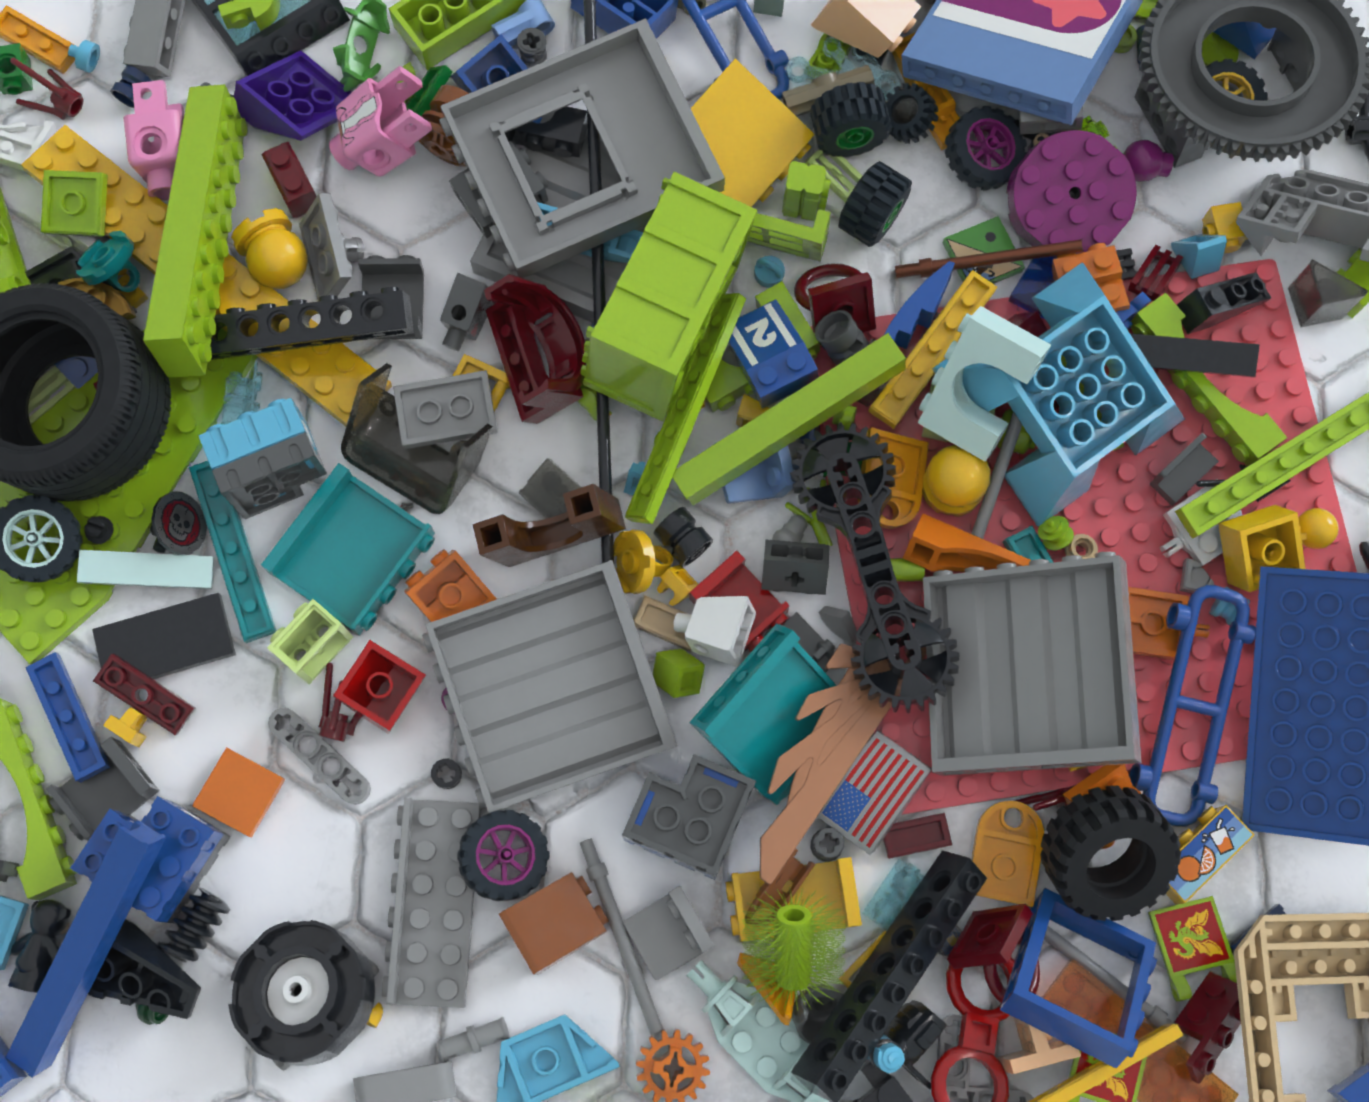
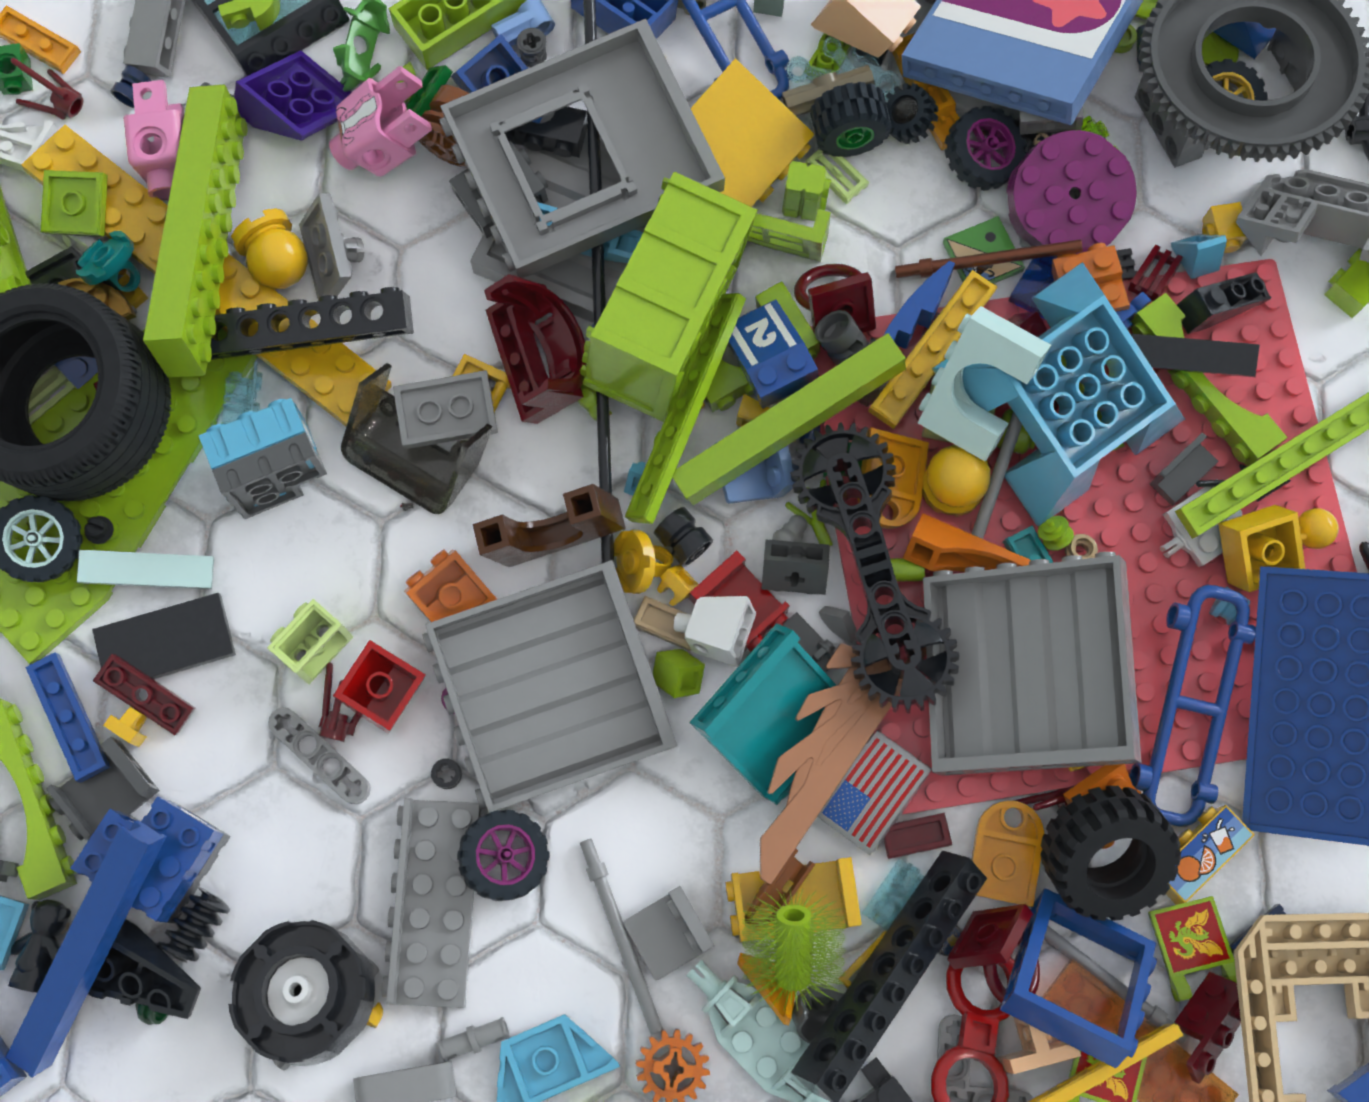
(85, 55): medium azure tile -> none
(178, 524): shield -> none
(233, 556): teal tile -> none
(238, 792): orange tile -> none
(290, 178): dark red brick -> none
(349, 550): teal panel -> none
(399, 272): dark grey panel -> none
(467, 301): dark grey torso -> none
(547, 488): clear smoke plate -> none
(554, 922): dark orange slope -> none
(692, 819): dark grey piece -> none
(769, 271): medium azure tile -> none
(821, 852): dark grey bush -> none
(845, 416): lime plate -> none
(874, 204): black wheel -> none
(907, 1040): black piece -> none
(1148, 160): magenta piece -> none
(1149, 626): orange plate -> none
(1193, 576): light grey tile -> none
(1322, 295): clear smoke slope -> none

